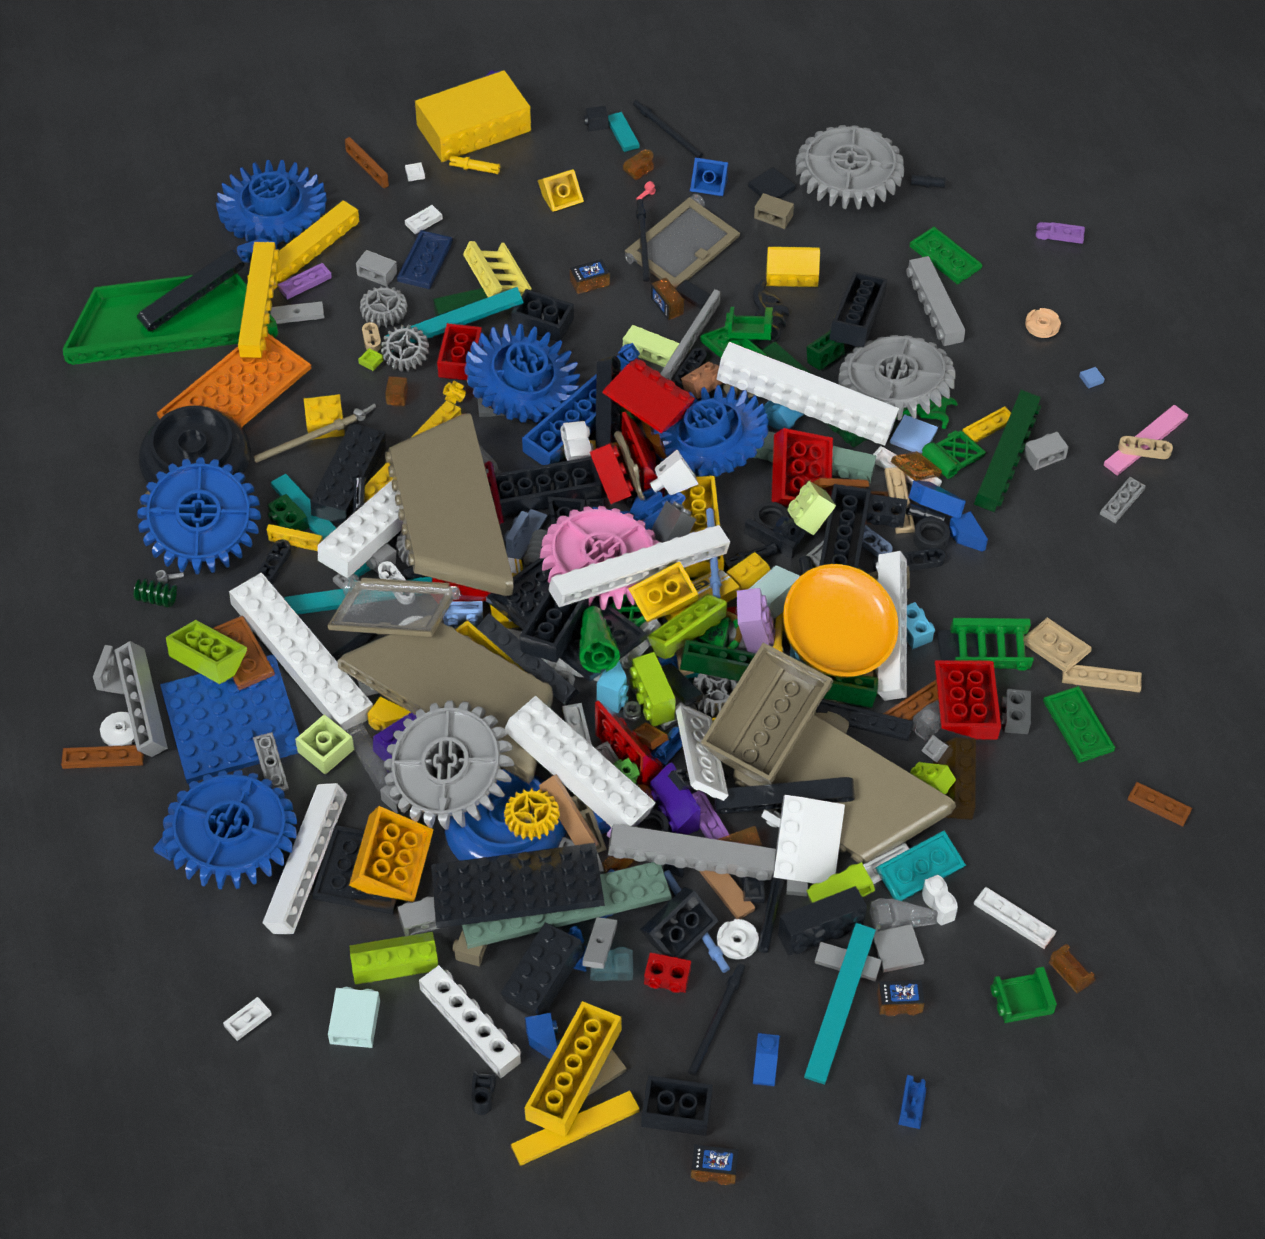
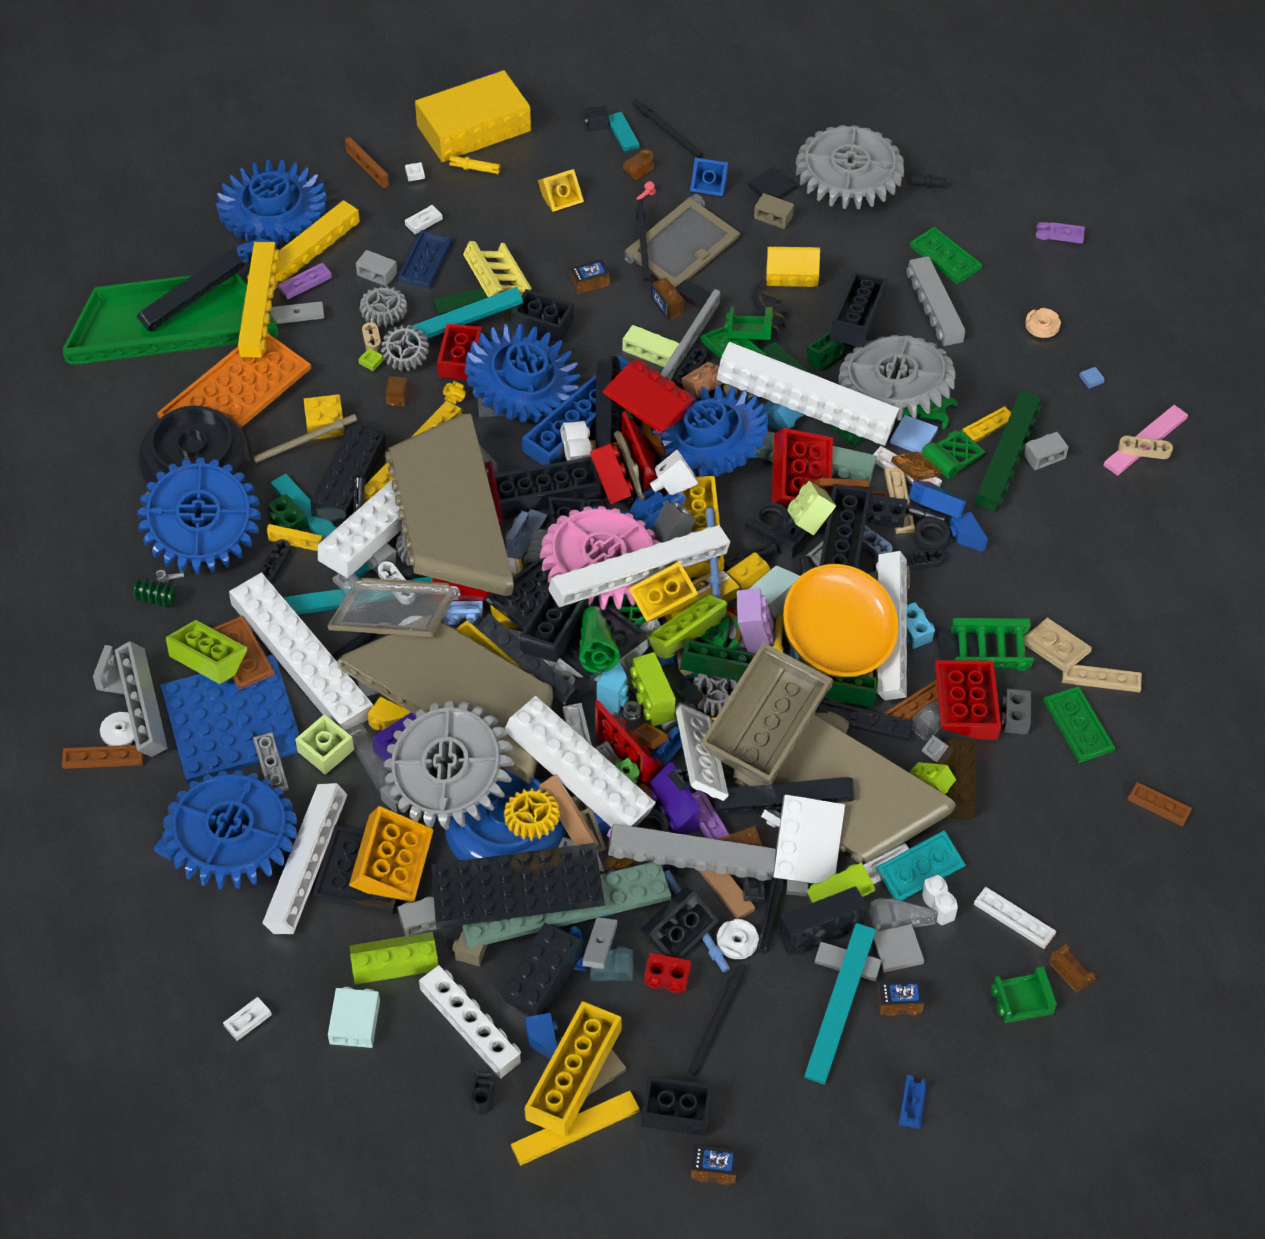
(361, 414): light grey hand -> none
(629, 352): blue hinge -> none
(766, 1059): blue slope -> none
(1122, 500): light grey tile -> none

